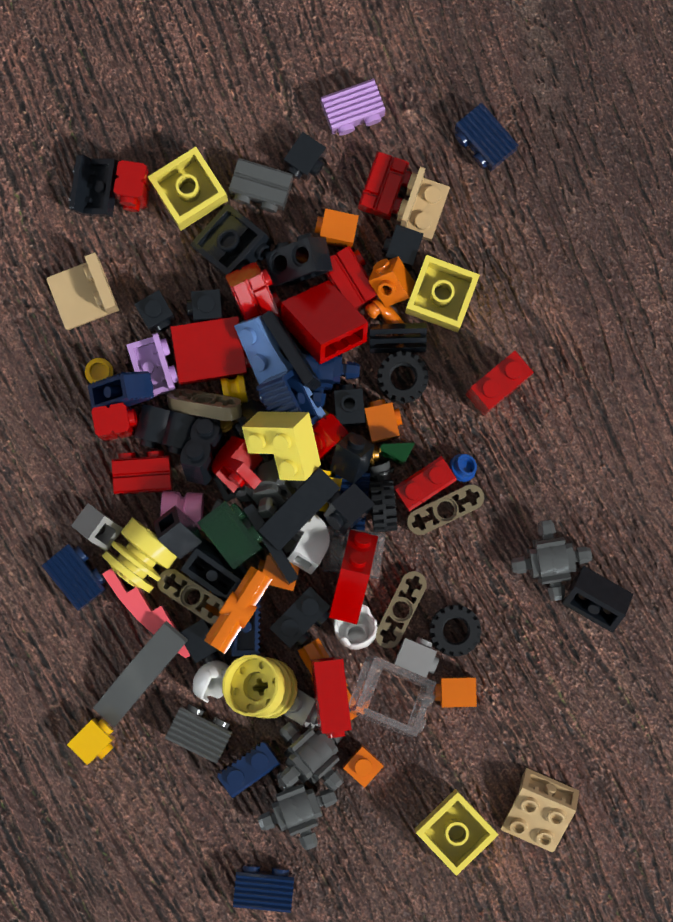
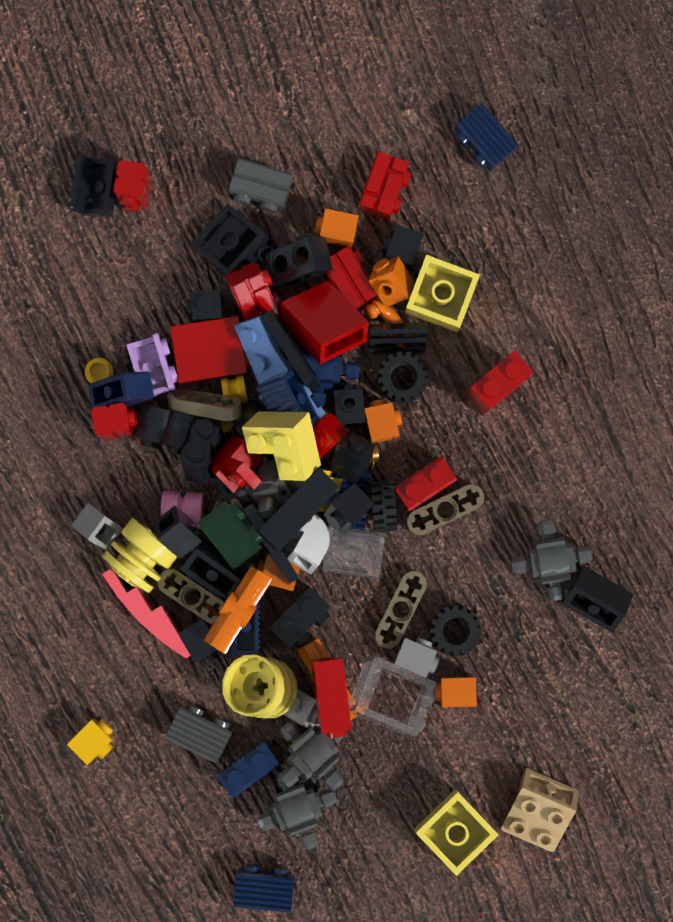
(75, 576): dark blue brick -> none
(82, 293): tan bracket -> none
(140, 673): dark grey slope -> none
(142, 474): red brick -> none
(155, 312): black brick -> none
(188, 188): light yellow brick -> none
(209, 680): white hair -> none
(305, 158): black brick -> none
(353, 107): lavender brick -> none
(353, 576): red brick -> none
(357, 635): white hair -> none
(363, 765): orange brick -> none
(381, 470): dark grey plate -> none
(396, 452): dark green slope -> none
(424, 204): tan bracket -> none
(463, 467): blue plate -> none

